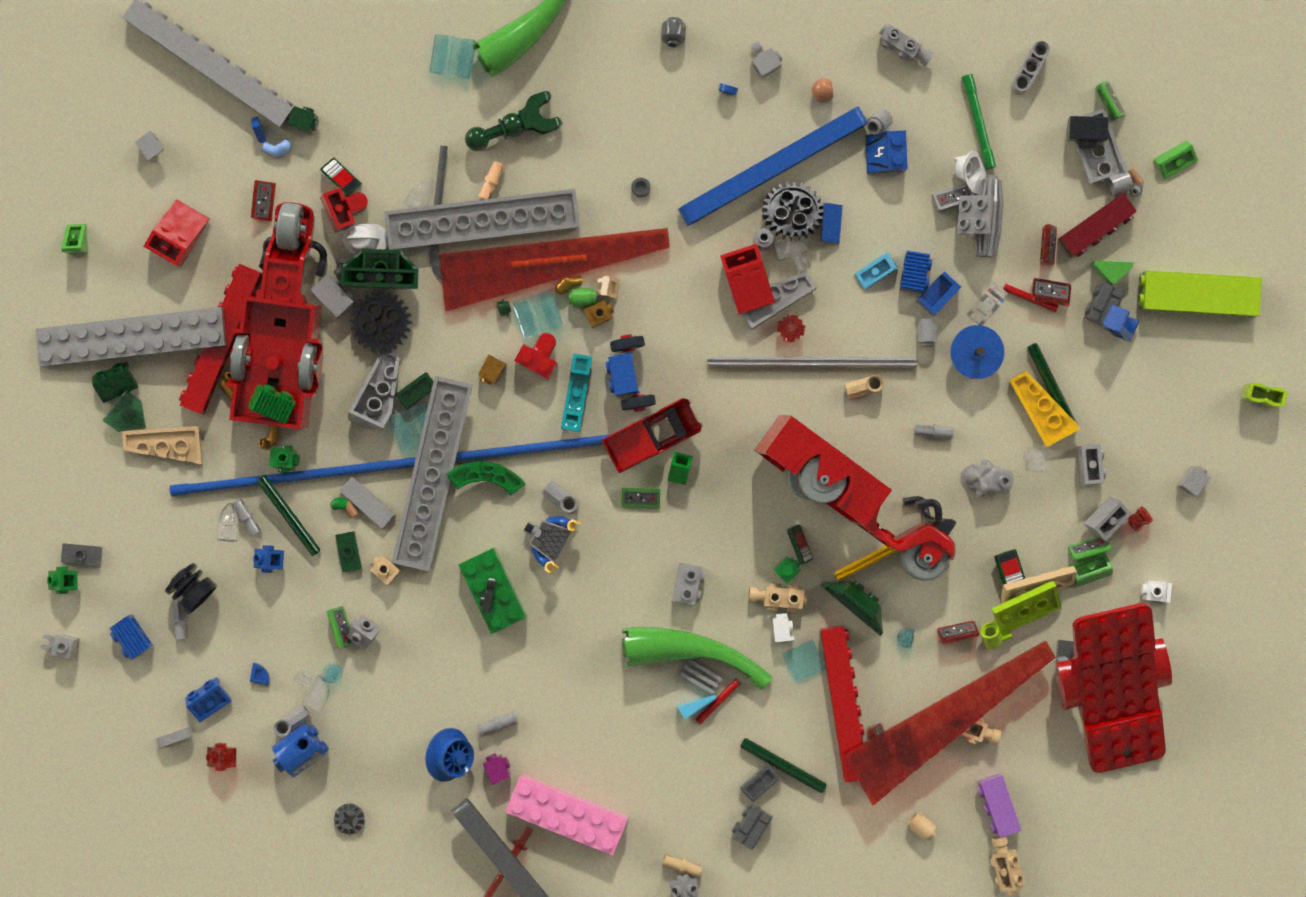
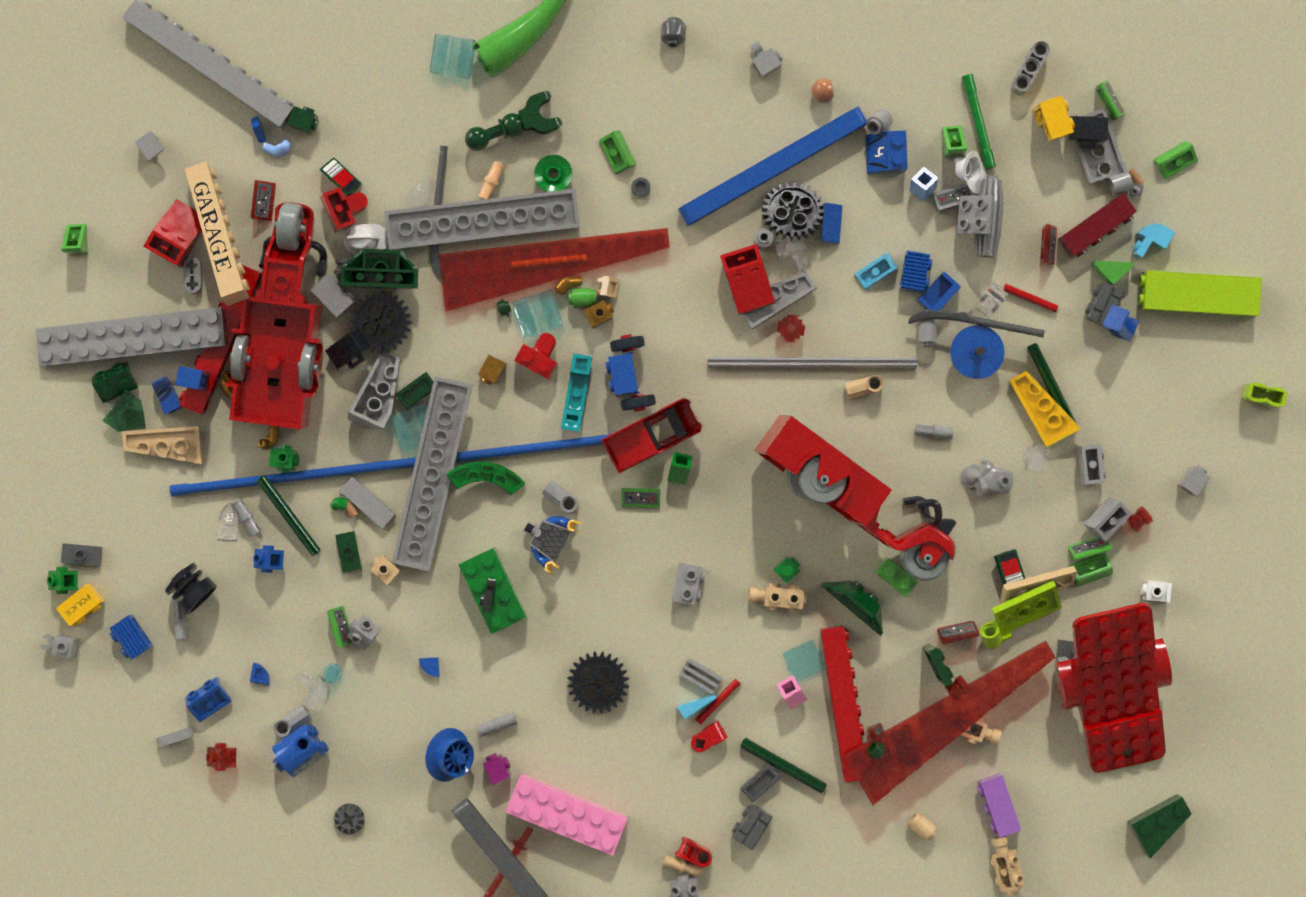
(80, 605): none -> yellow brick
(167, 395): none -> leg
(192, 378): none -> blue panel
(198, 275): none -> light grey beam
(217, 233): none -> tan brick
(272, 403): green brick -> none
(347, 349): none -> black piece
(430, 665): none -> blue tile
(546, 166): none -> green dish
(600, 699): none -> black gear
(617, 151): none -> bright green slope
(663, 645): bright green brick -> none
(692, 852): none -> red piece
(712, 736): none -> red piece
(728, 89): blue tile -> none
(782, 628): white brick -> none
(792, 692): none -> bright pink brick
(799, 544): slope -> none
(864, 562): yellow axle -> none
(875, 750): none -> dark green plate
(895, 576): none -> bright green brick
(899, 45): light grey brick -> none
(906, 637): clear light blue plate -> none
(923, 184): none -> medium blue brick
(936, 659): none -> dark green plate
(953, 141): none -> bright green slope
(958, 688): none -> clear red wheel
(964, 317): none -> dark grey piece
(1051, 291): slope -> none
(1054, 118): none -> yellow brick
(1153, 234): none -> medium azure brick
(1159, 823): none -> dark green wedge

